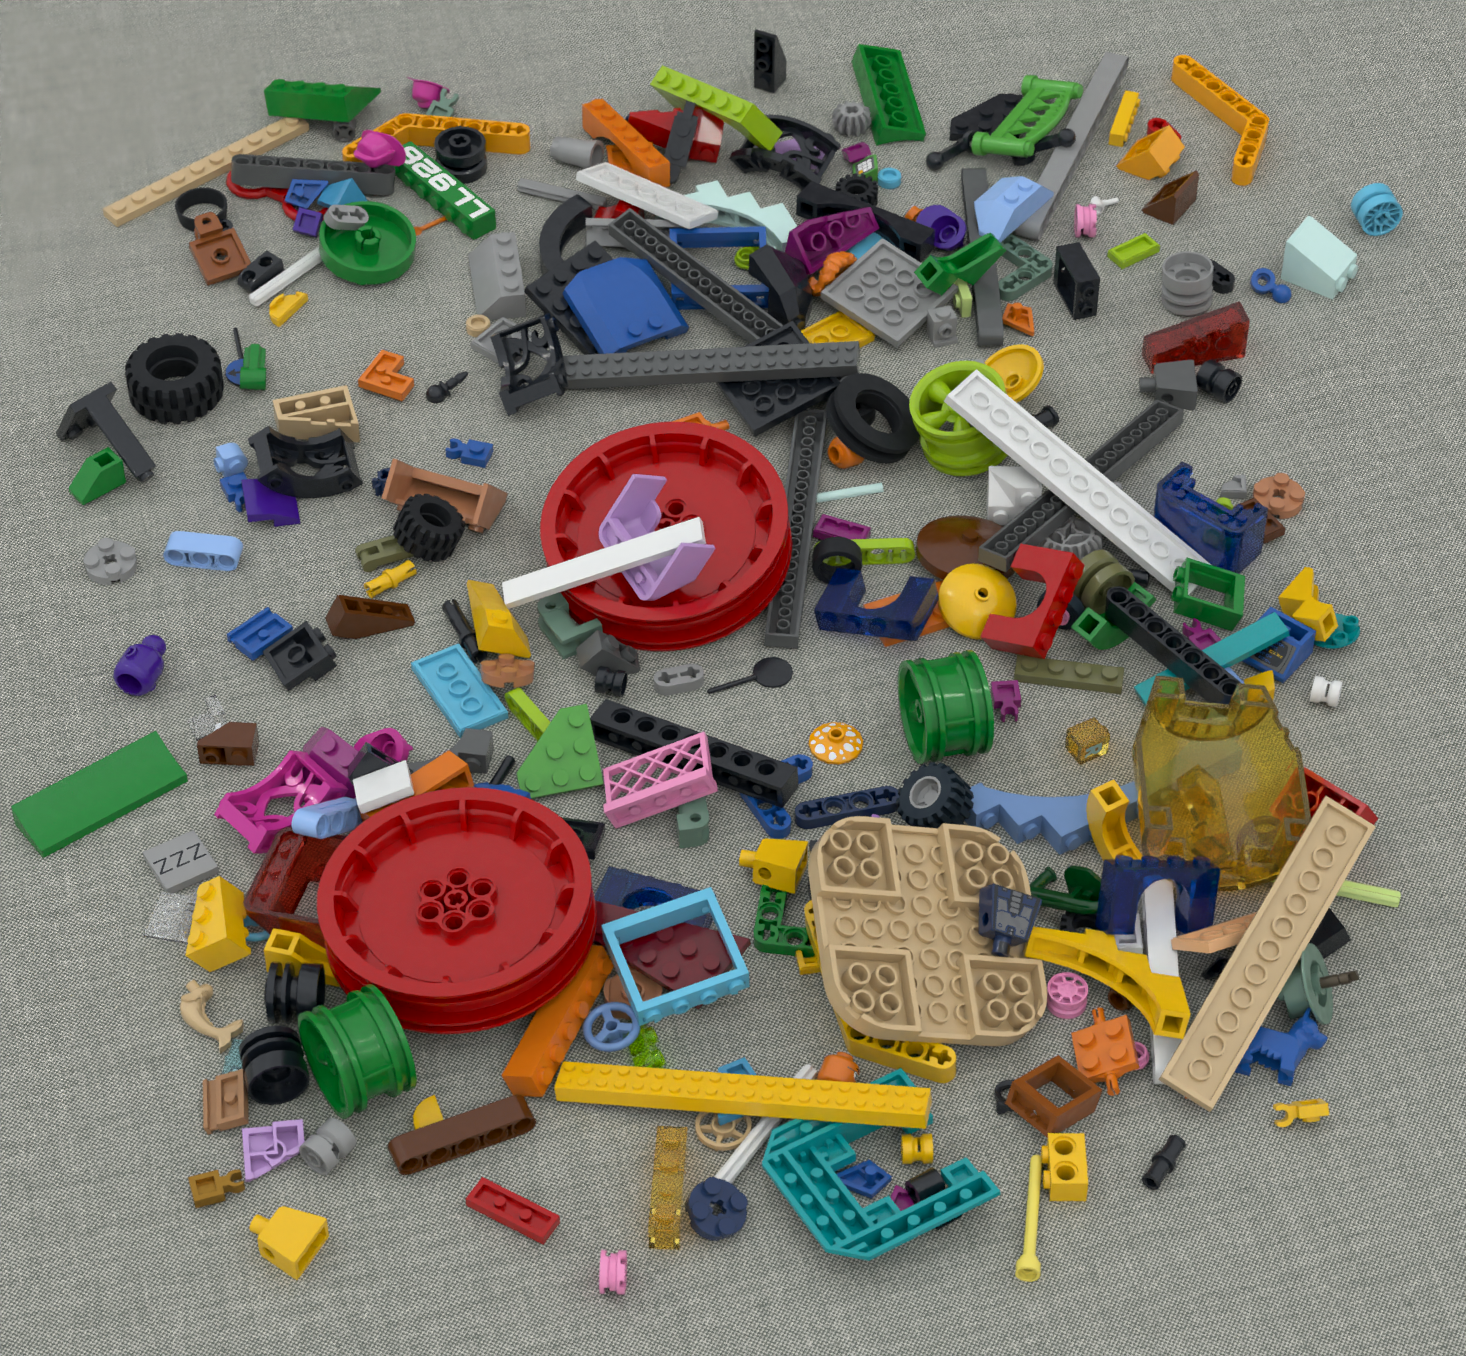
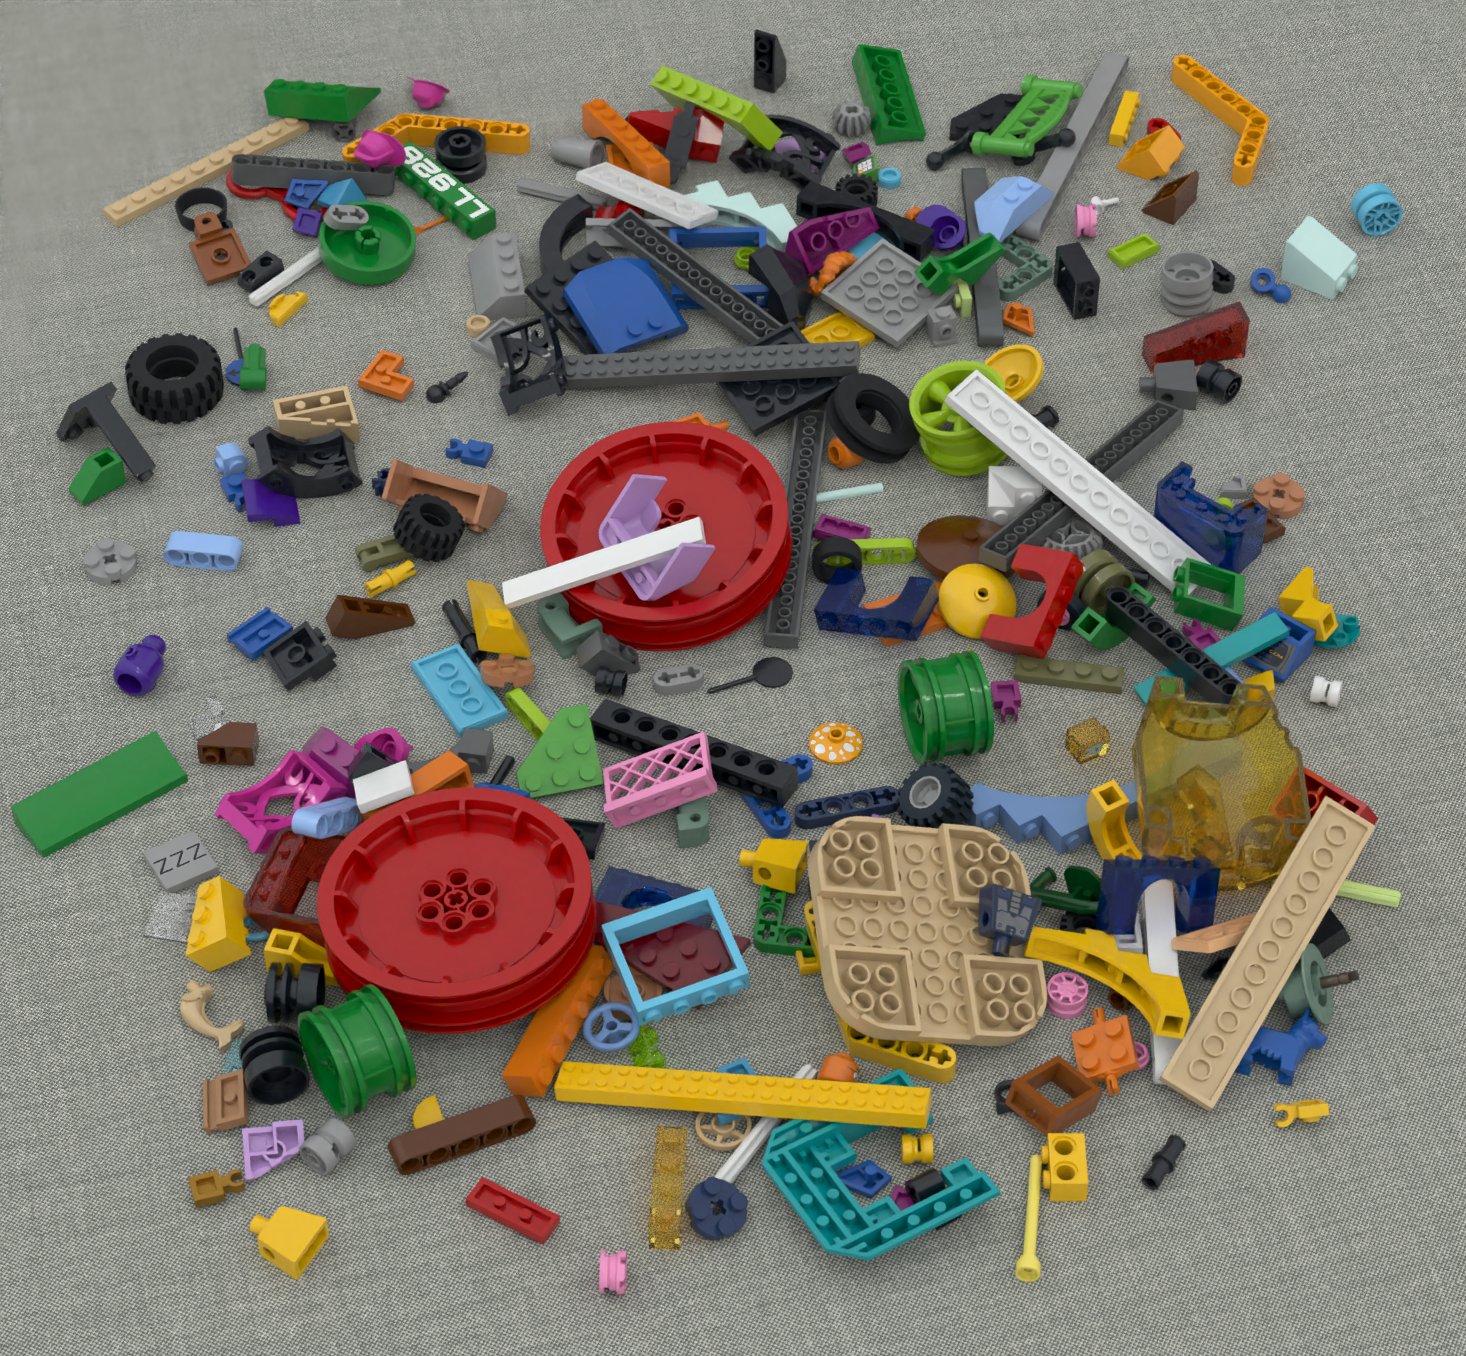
(443, 107): sand green plate -> none

